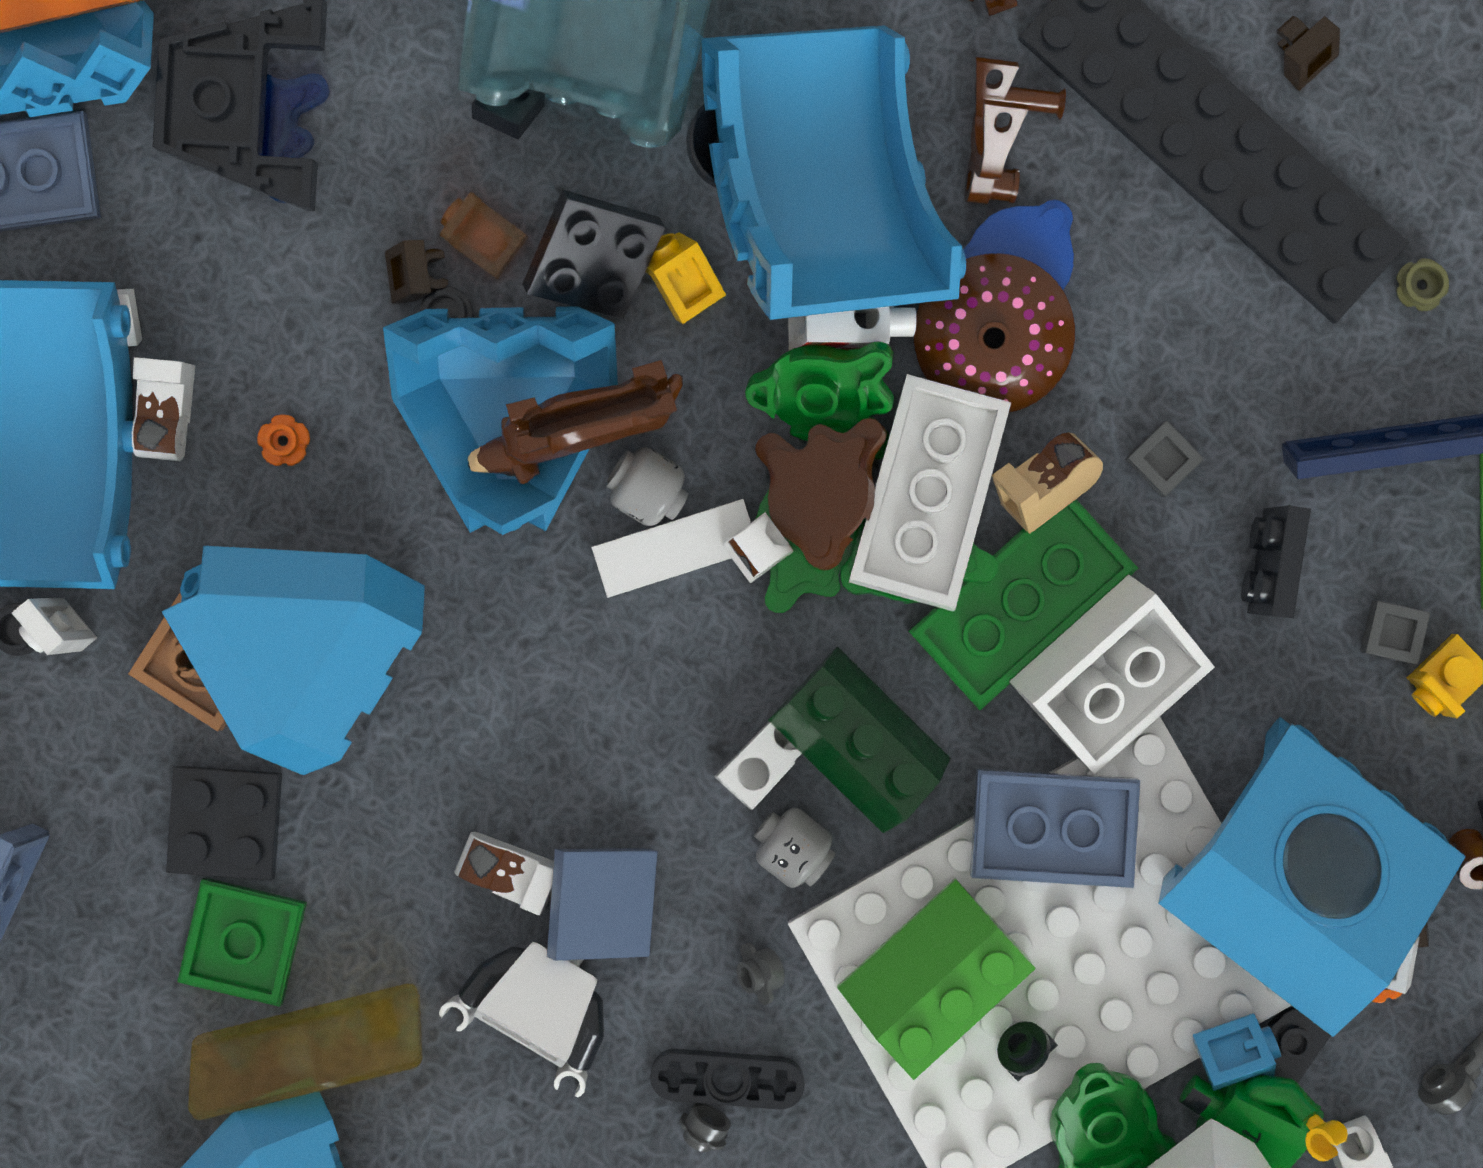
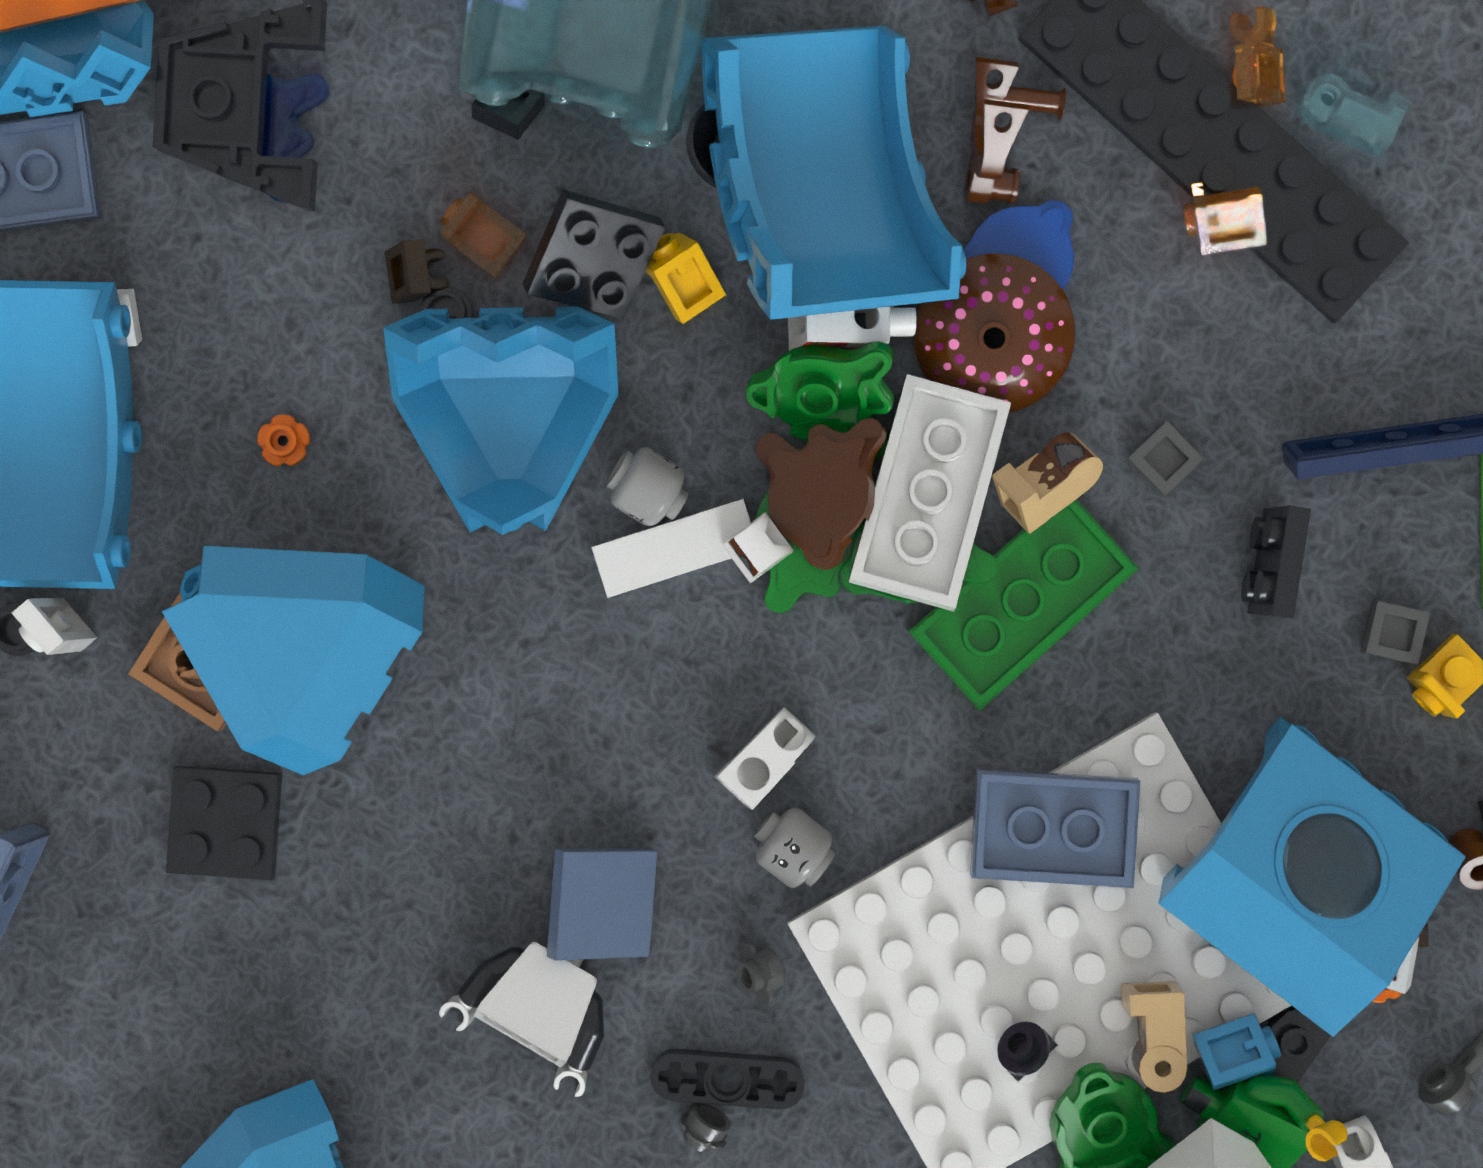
(162, 408): white leg -> none
(241, 942): green tile -> none
(305, 1051): clear yellow piece -> none
(507, 871): leg -> none
(577, 422): reddish brown animal -> none
(861, 741): dark green slope -> none
(935, 978): bright green slope -> none
(1112, 673): white slope -> none
(1162, 1044): none -> tan leg
(1226, 219): none -> clear orange bracket
(1258, 63): none -> clear orange plate
(1307, 49): dark brown tile -> none
(1351, 117): none -> clear light blue leg
(1436, 284): olive plate -> none

